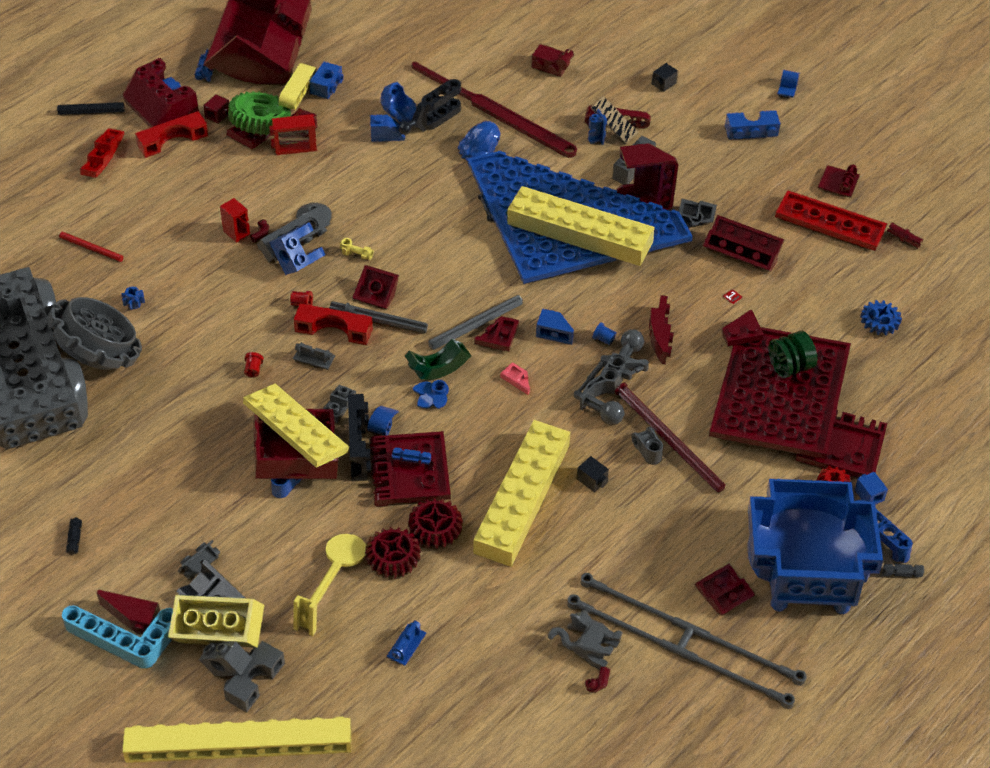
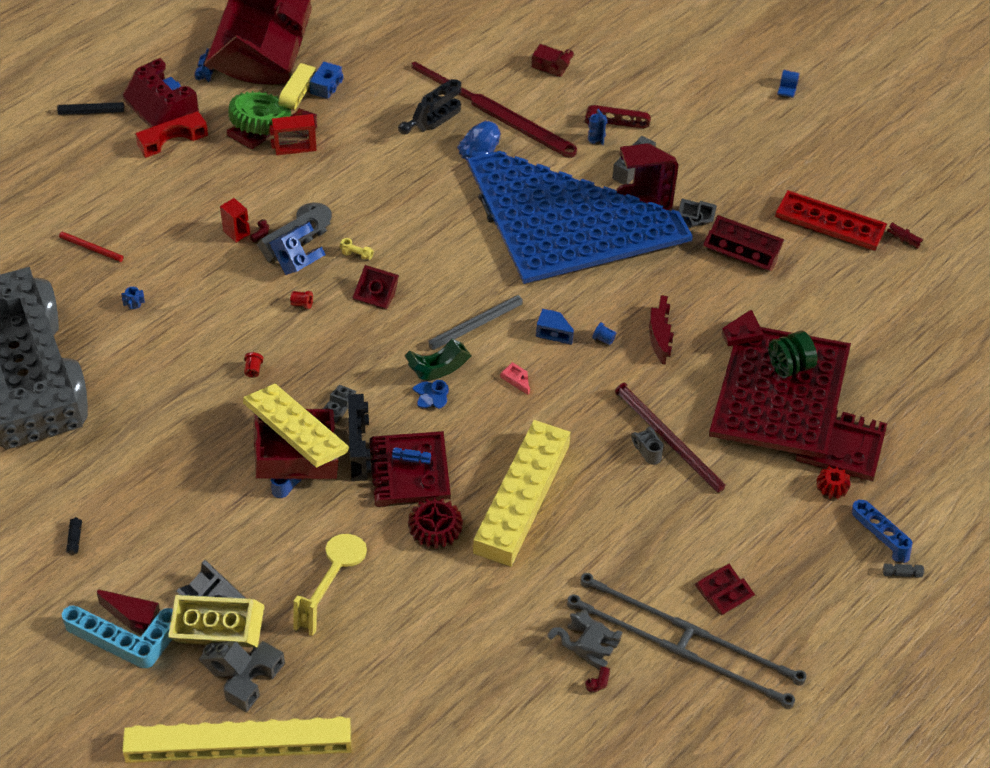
(94, 333): dark grey piece -> none
(103, 152): red slope -> none
(192, 564): dark grey hinge -> none
(216, 108): dark red brick -> none
(313, 318): red arch -> none
(315, 357): dark grey hinge -> none
(381, 420): blue panel -> none
(382, 317): dark grey axle -> none
(385, 129): blue slope -> none
(390, 546): dark red gear -> none
(397, 103): blue piece -> none
(407, 643): blue hinge -> none
(499, 335): dark red wing -> none
(580, 225): light yellow brick -> none
(592, 474): black brick -> none
(615, 120): tile -> none
(615, 369): dark grey piece -> none
(664, 77): black brick -> none
(732, 296): red sticker -> none
(741, 128): blue arch -> none
(813, 542): blue windscreen -> none
(839, 180): dark red hinge -> none
(871, 488): blue brick -> none
(880, 317): blue gear -> none

